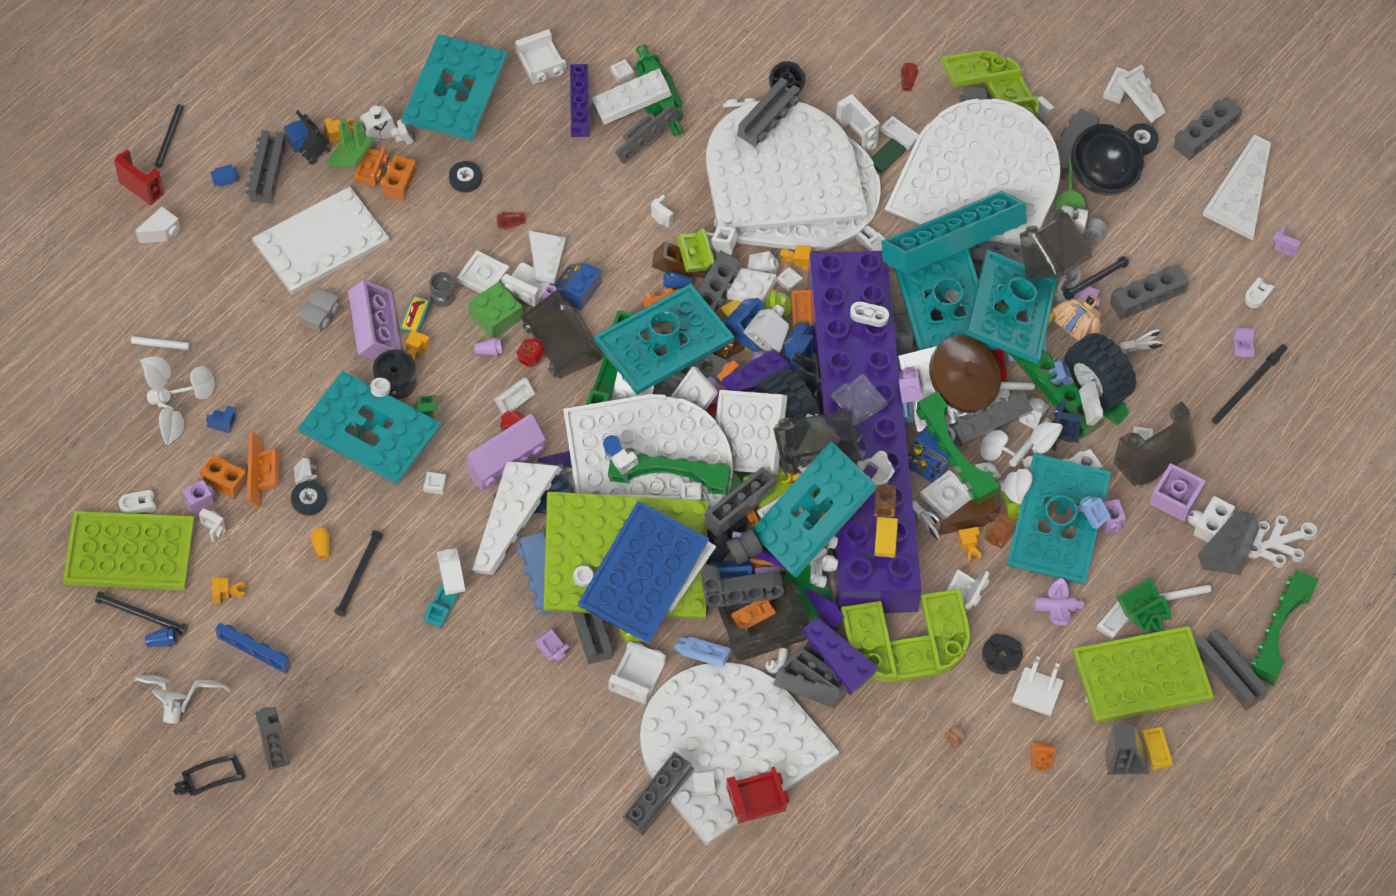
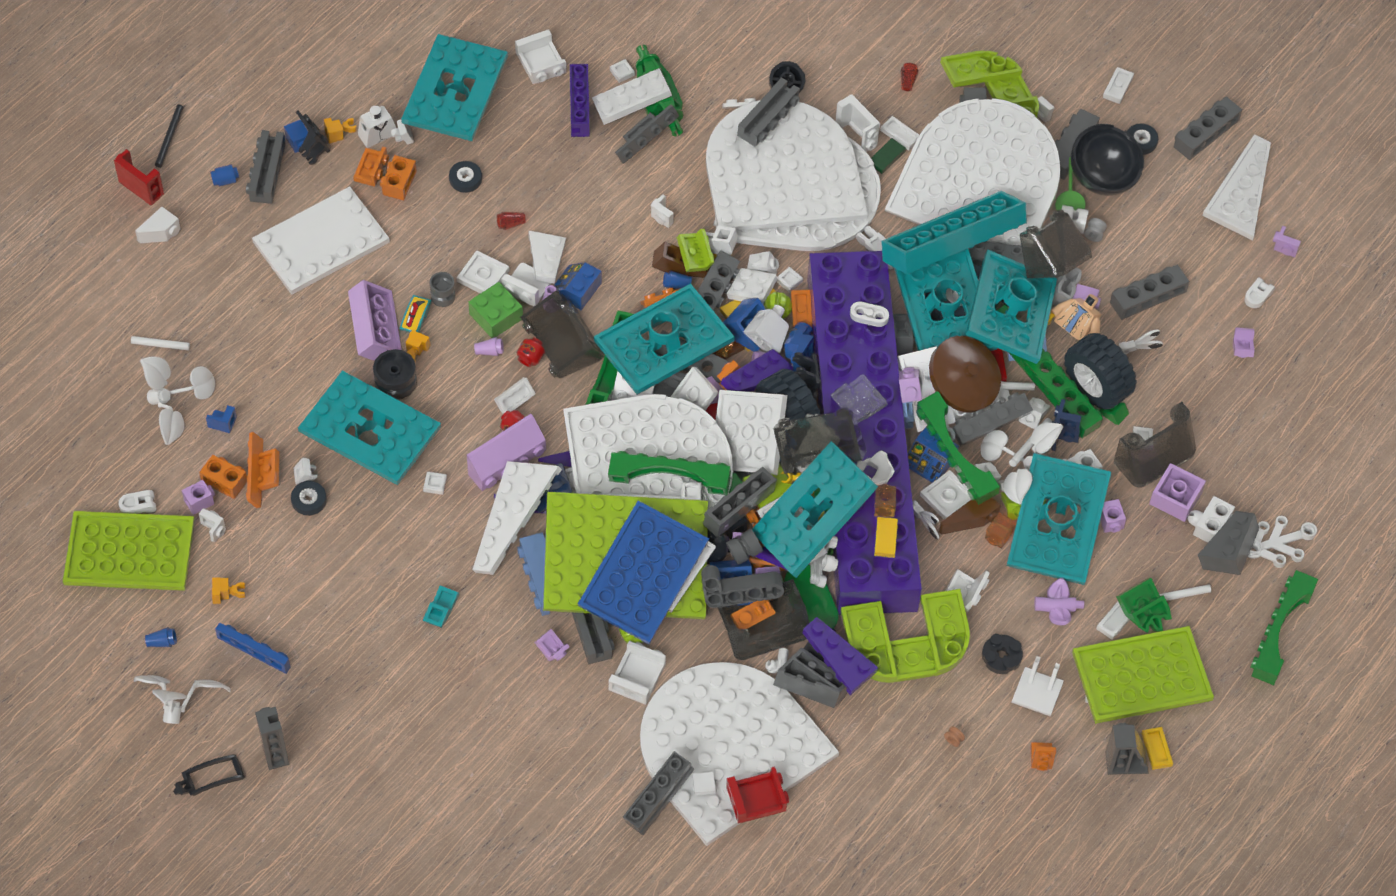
(101, 598): black bar -> none
(320, 310): light grey brick -> none
(321, 542): light orange cone -> none
(350, 149): bright green plate -> none
(375, 537): black bar -> none
(380, 387): white tile -> none
(427, 405): green tile -> none
(450, 571): white slope -> none
(582, 576): white tile -> none
(618, 456): leg -> none
(703, 651): light blue hinge -> none
(800, 257): light orange piece -> none
(826, 609): dark purple sticker -> none
(968, 541): light orange piece -> none
(1063, 373): medium blue tile -> none
(1091, 403): white plate -> none
(1094, 511): light blue bracket -> none
(1121, 263): black bar -> none
(1140, 92): white wing -> none
(1231, 669): dark grey brick -> none
(1271, 360): black bar -> none

